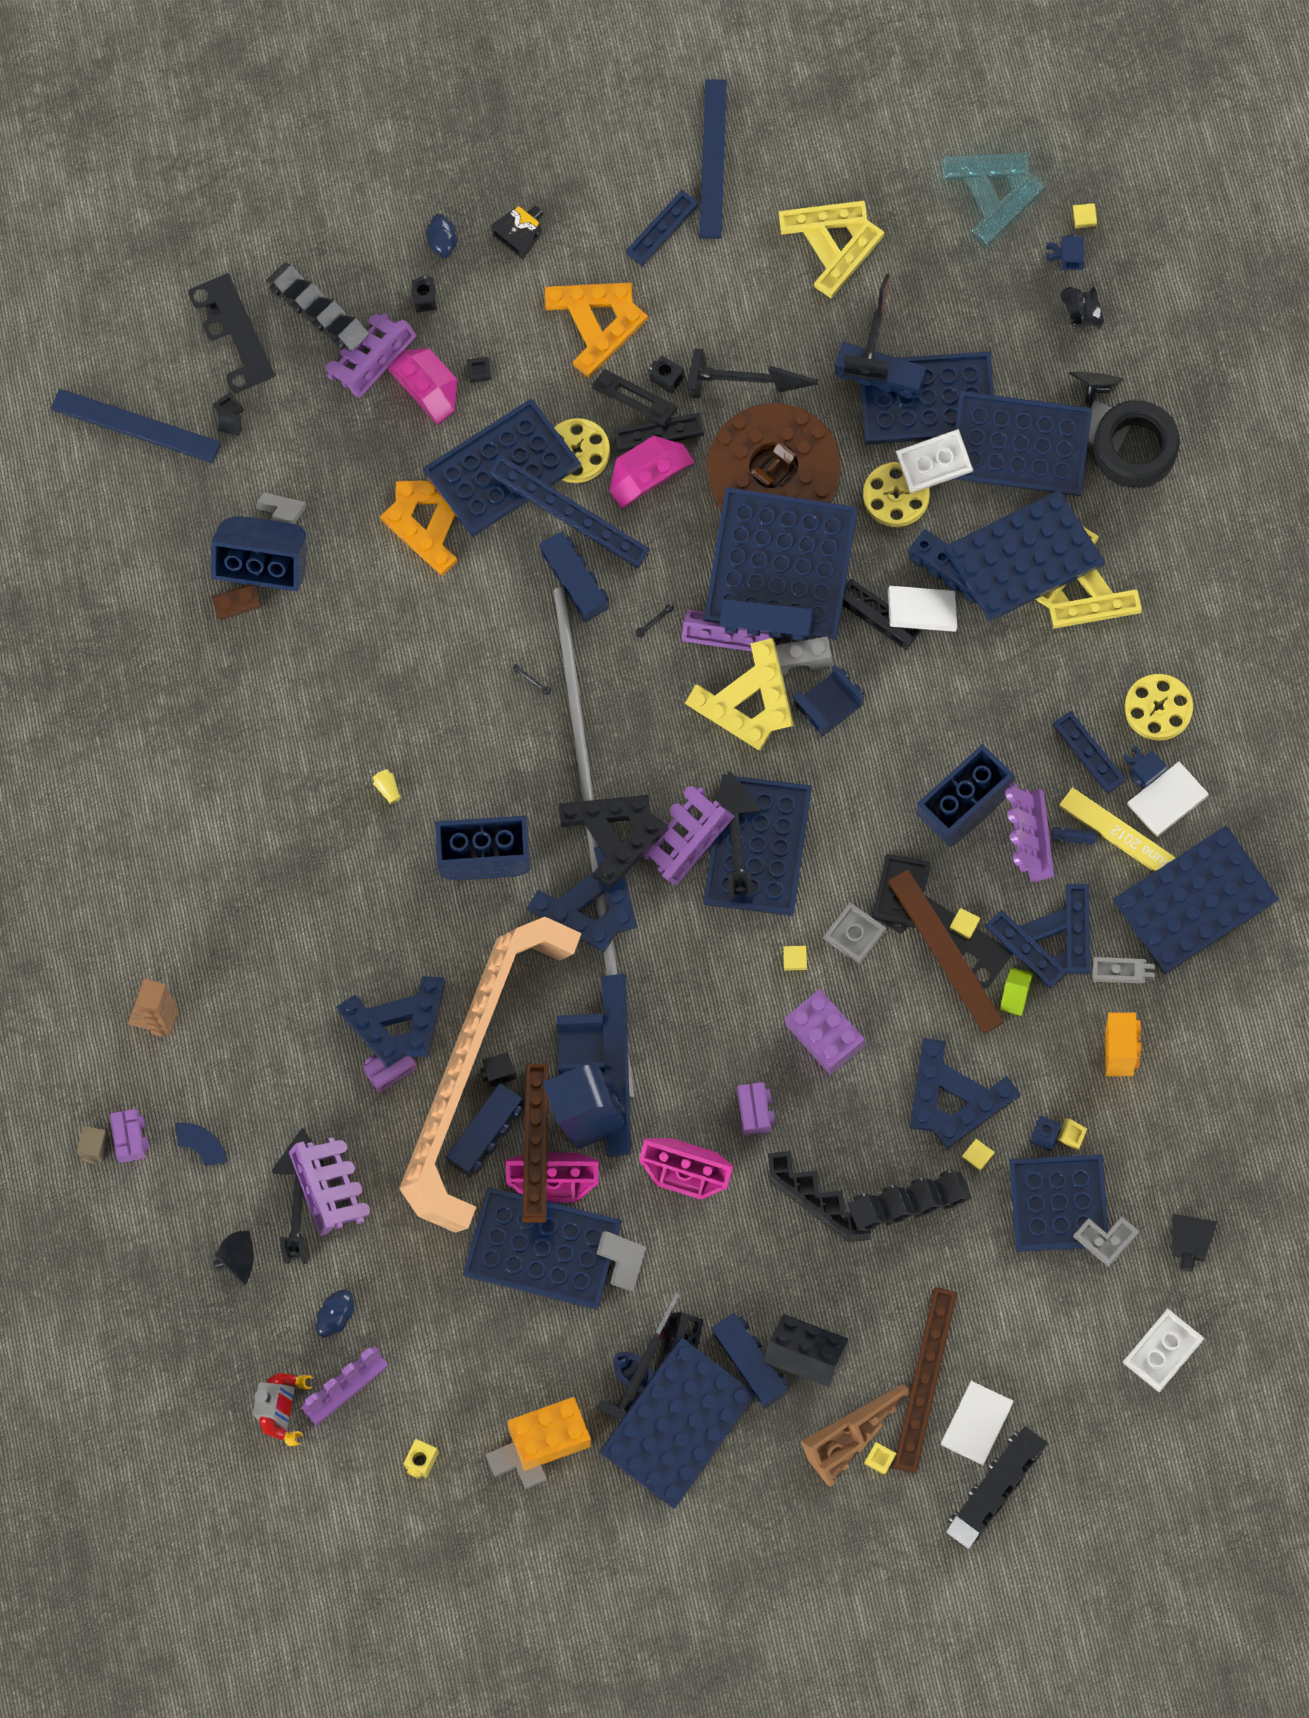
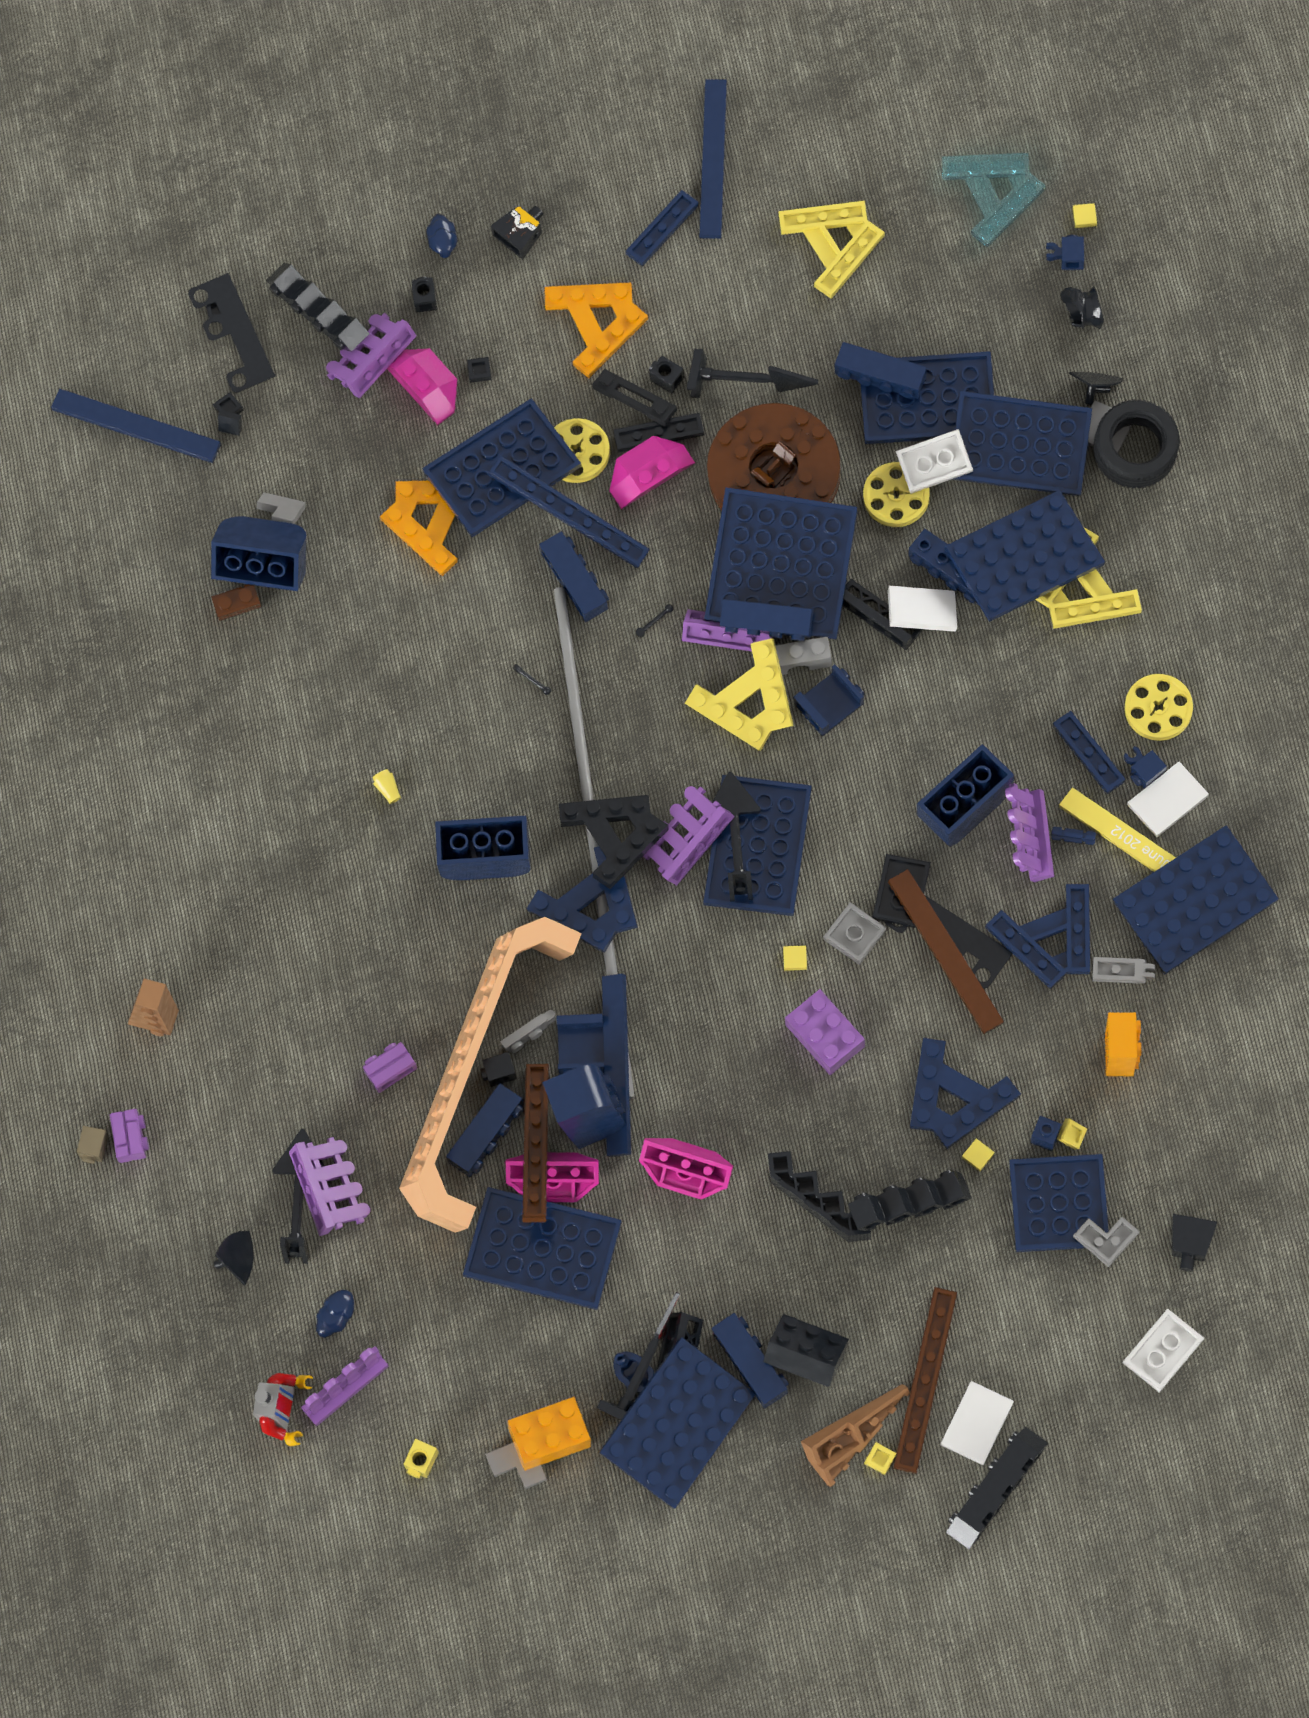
(202, 1142): dark blue tile -> none
(421, 1009): dark blue plate -> none
(531, 1030): none -> light grey hinge
(627, 1257): light grey tile -> none
(754, 1108): medium lavender brick -> none
(866, 366): black piece -> none
(965, 923): light yellow tile -> none
(1016, 991): lime slope -> none

